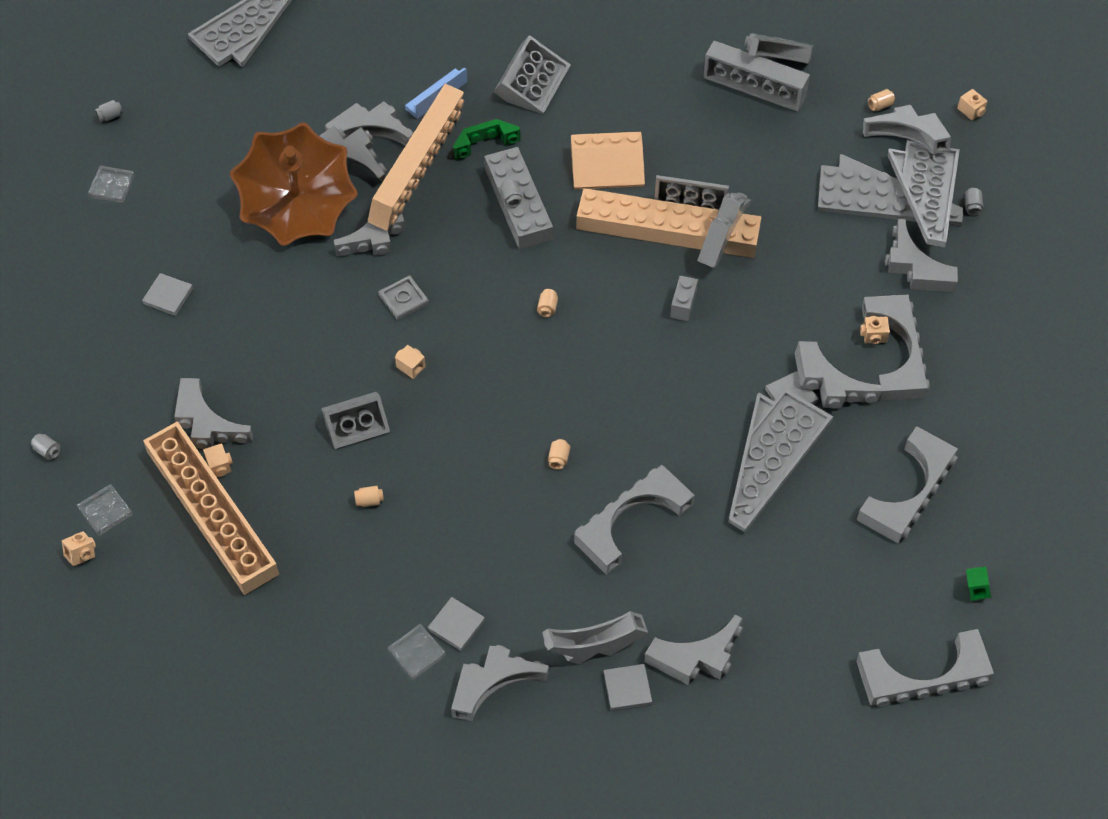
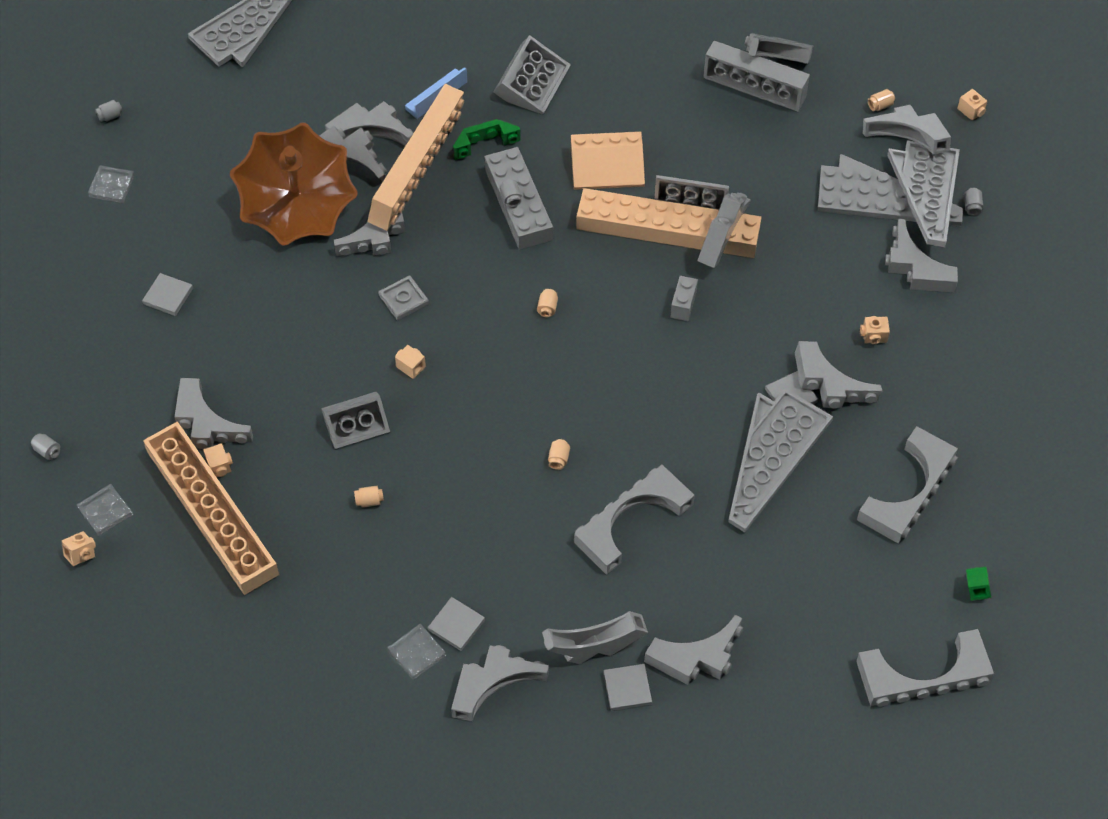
(910, 379): light grey arch -> none

